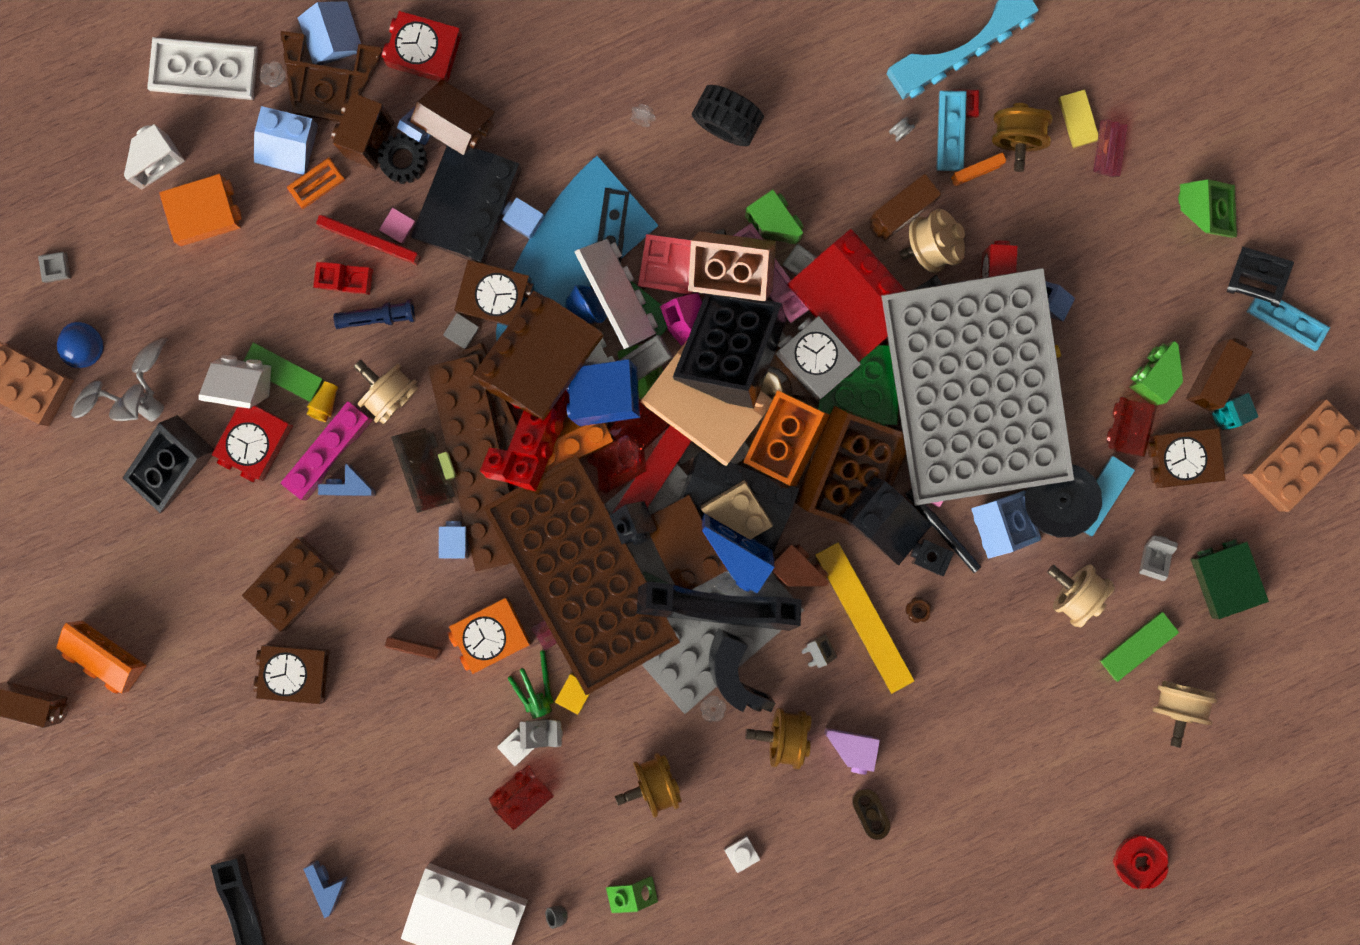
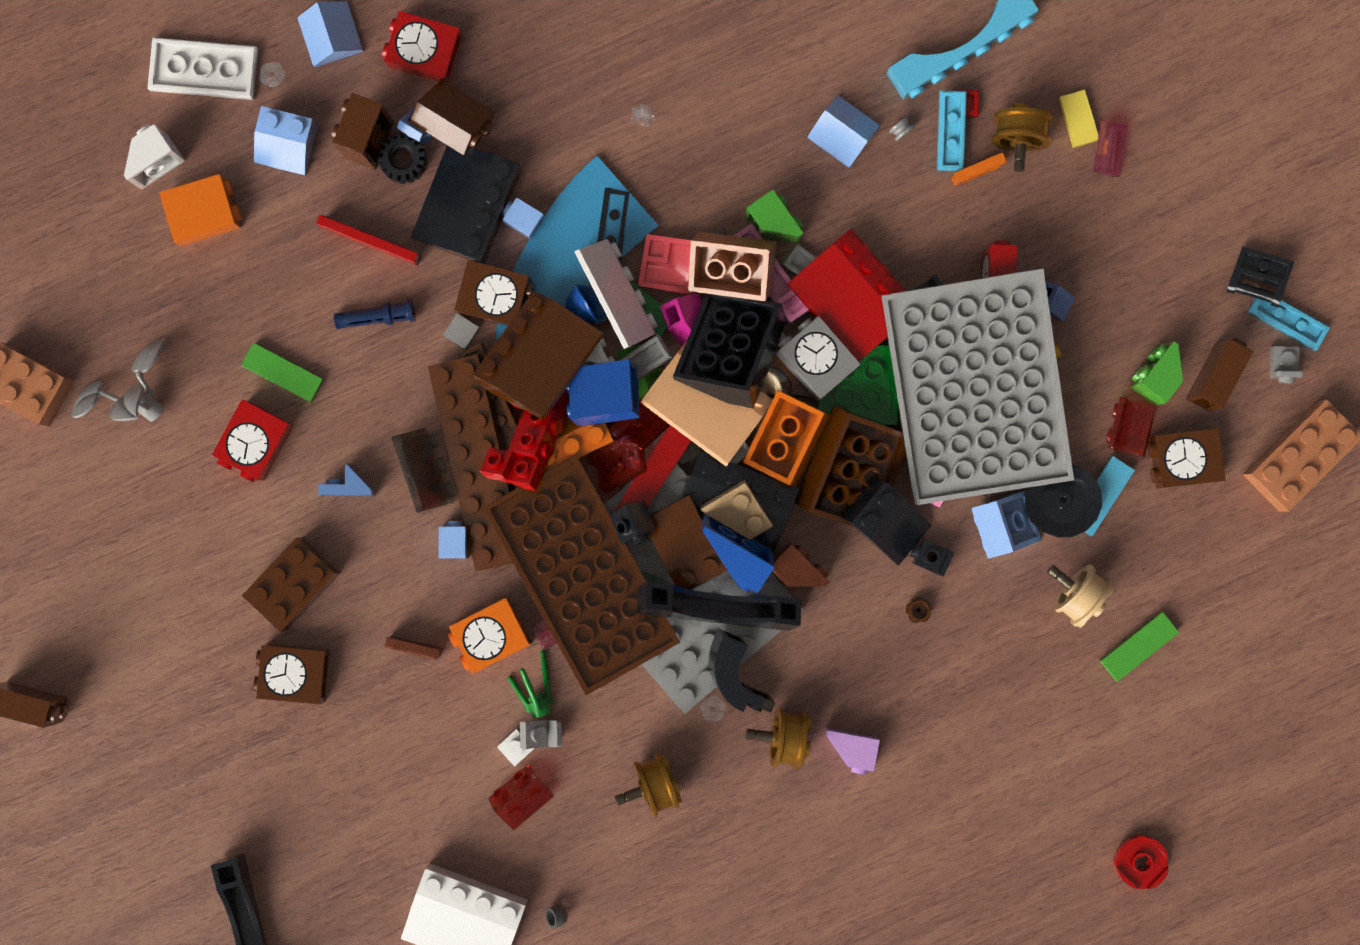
(54, 267): light grey tile -> none
(79, 345): blue helmet -> none
(99, 656): orange slope -> none
(168, 462): black slope -> none
(236, 382): white slope -> none
(320, 192): orange tile -> none
(320, 456): dark pink arch -> none
(321, 89): reddish brown wing -> none
(323, 402): yellow cone -> none
(325, 894): medium blue slope -> none
(343, 278): red slope -> none
(386, 392): tan wheel -> none
(397, 226): bright pink tile -> none
(447, 466): yellowish green tile -> none
(572, 695): yellow brick -> none
(629, 897): bright green bracket -> none
(727, 115): black tyre -> none
(742, 854): white plate -> none
(821, 651): dark grey tile -> none
(843, 131): none -> light blue slope
(864, 618): yellow tile -> none
(870, 813): dark brown plate -> none
(904, 208): reddish brown brick -> none
(935, 241): tan wheel -> none
(946, 534): black bar -> none
(1157, 557): light grey bracket -> none
(1185, 706): tan wheel -> none
(1210, 206): bright green slope -> none
(1229, 579): dark green brick -> none
(1235, 412): teal slope -> none
(1285, 364): none -> light grey bracket

